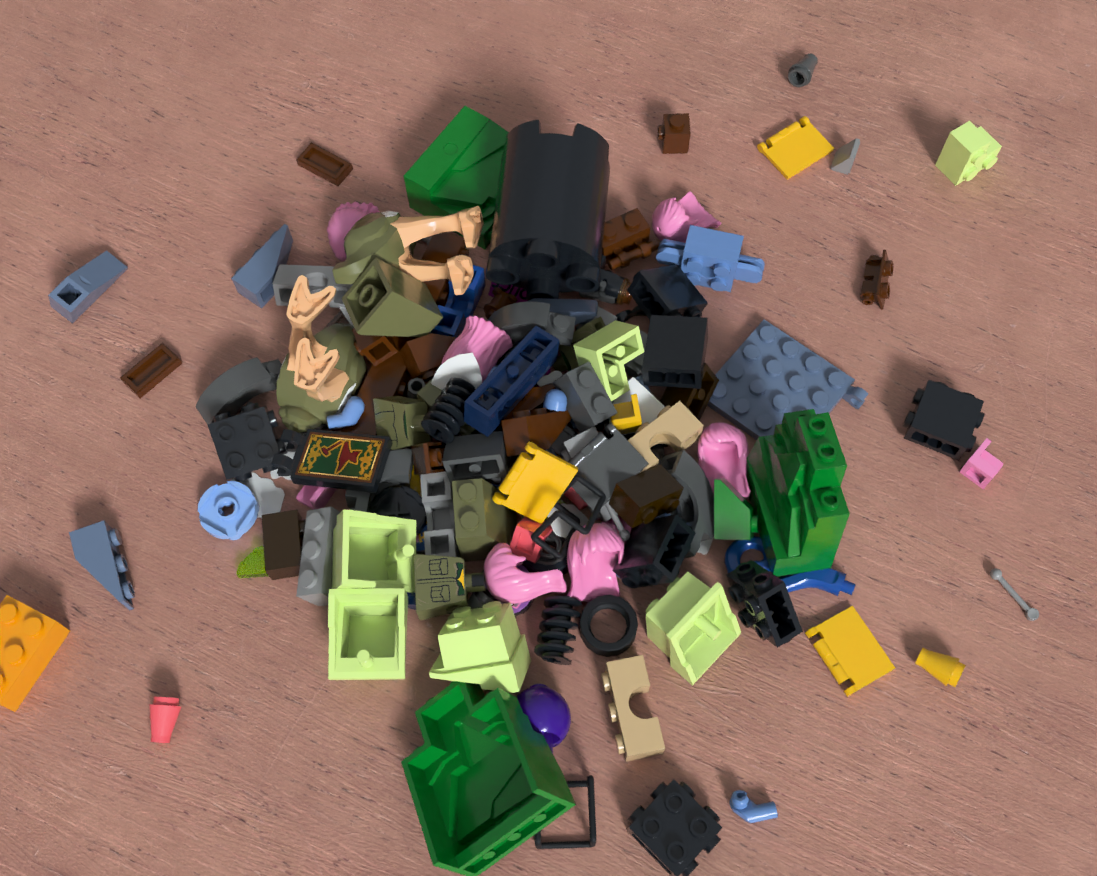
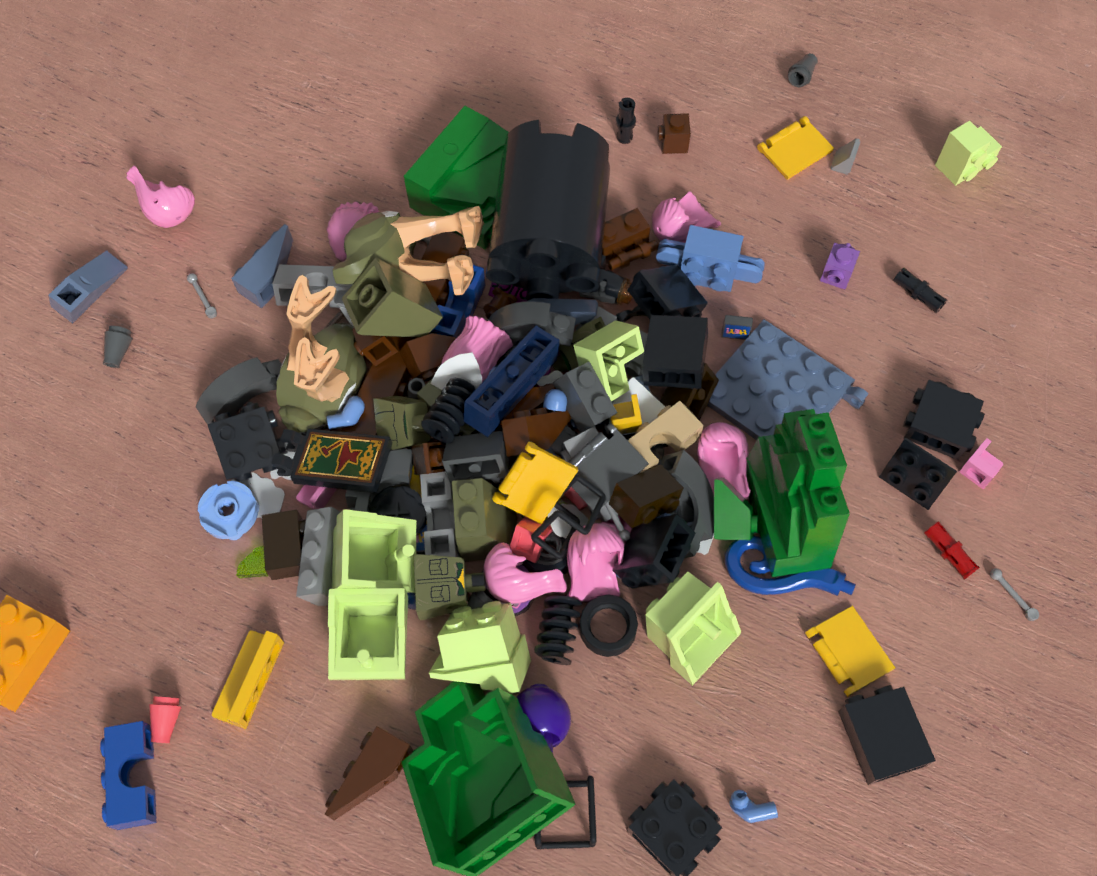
(99, 554): sand blue slope -> none
(115, 345): none -> dark grey cone
(123, 749): none -> blue arch
(151, 370): reddish brown tile -> none
(162, 204): none -> bright pink piece
(210, 311): none -> light grey hinge
(248, 678): none -> yellow panel
(324, 164): reddish brown tile -> none
(372, 771): none -> reddish brown slope
(626, 120): none -> black pin
(637, 736): tan arch -> none
(736, 327): none -> tile
(763, 603): black brick -> none
(840, 265): none -> medium lavender brick
(879, 289): reddish brown hinge -> none
(885, 734): none -> black brick
(917, 473): none -> black hinge
(920, 290): none -> black pin
(941, 666): yellow cone -> none
(951, 550): none -> red pin

